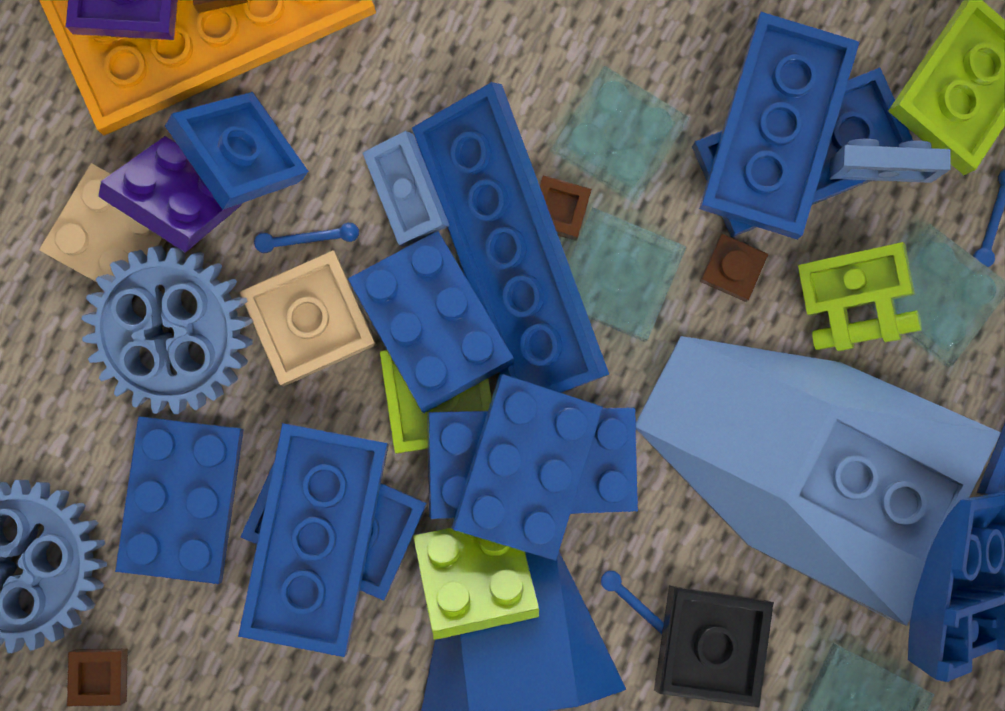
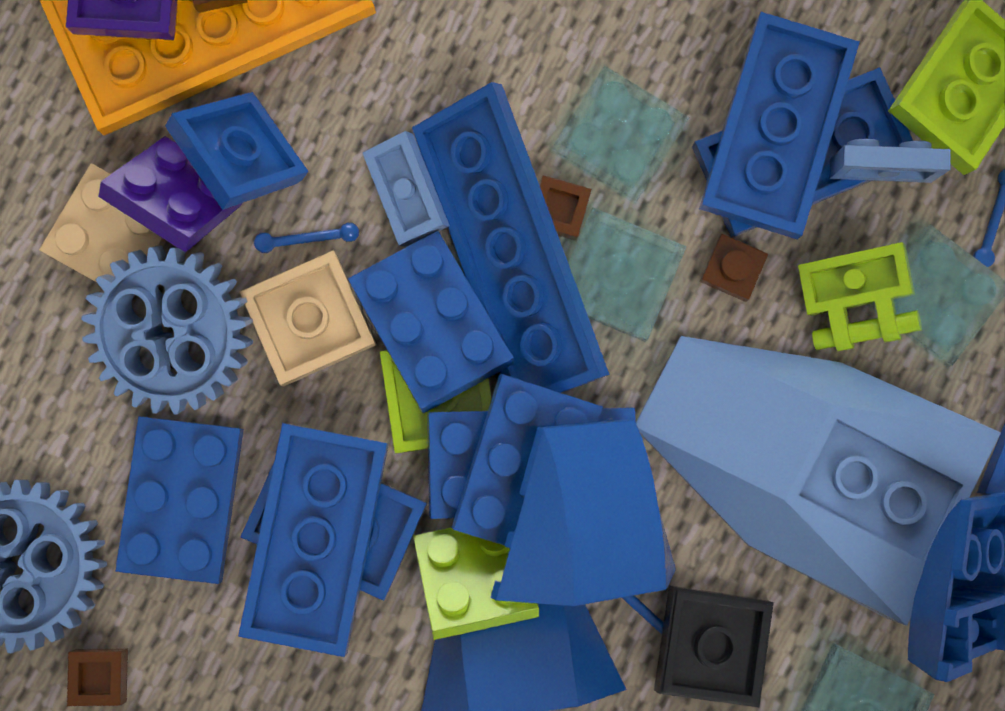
(586, 520): none -> blue wedge

